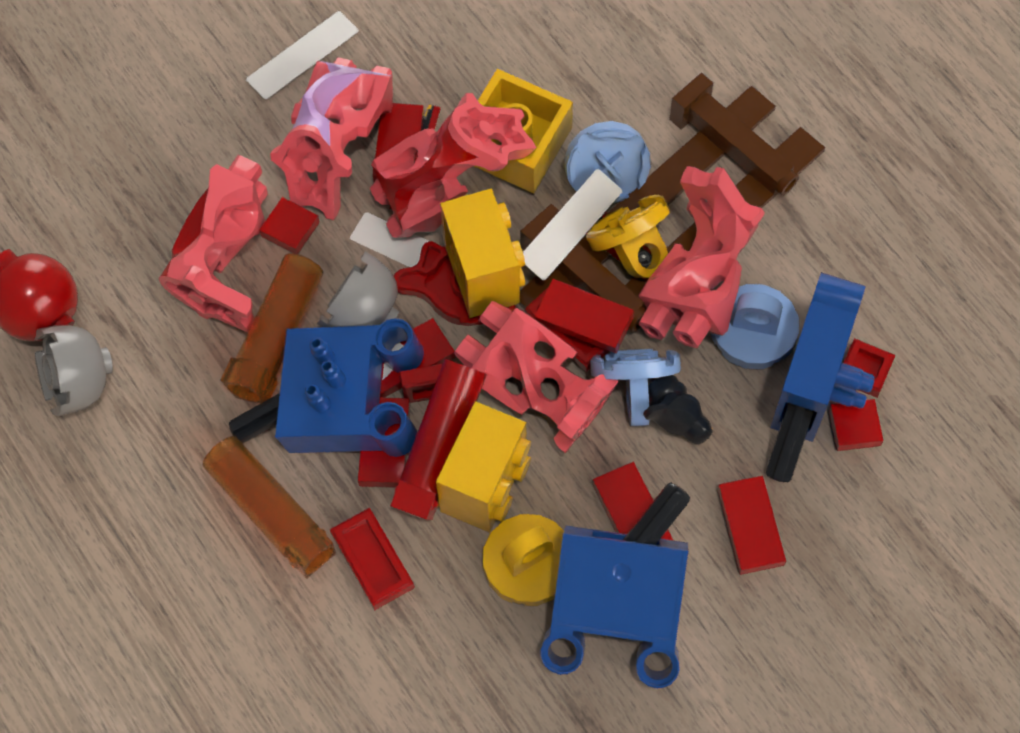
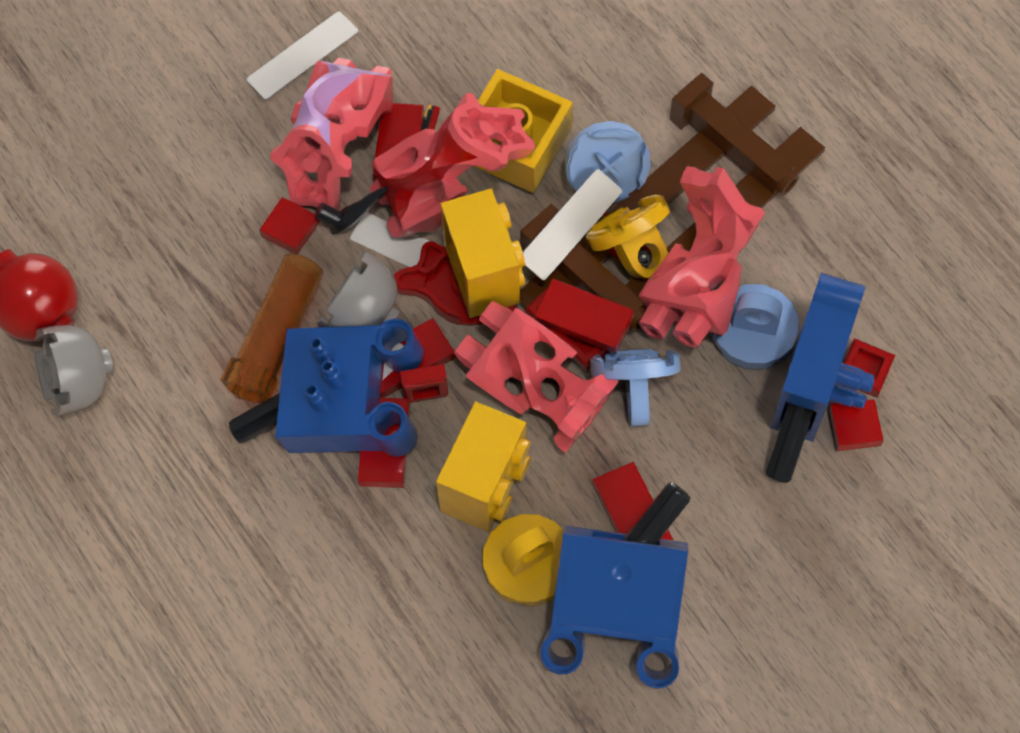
(211, 237): coral hips -> none
(269, 505): clear orange piece -> none
(350, 215): none -> black bar
(372, 558): red tile -> none
(444, 417): red piece -> none
(677, 410): black animal -> none
(751, 525): red tile -> none

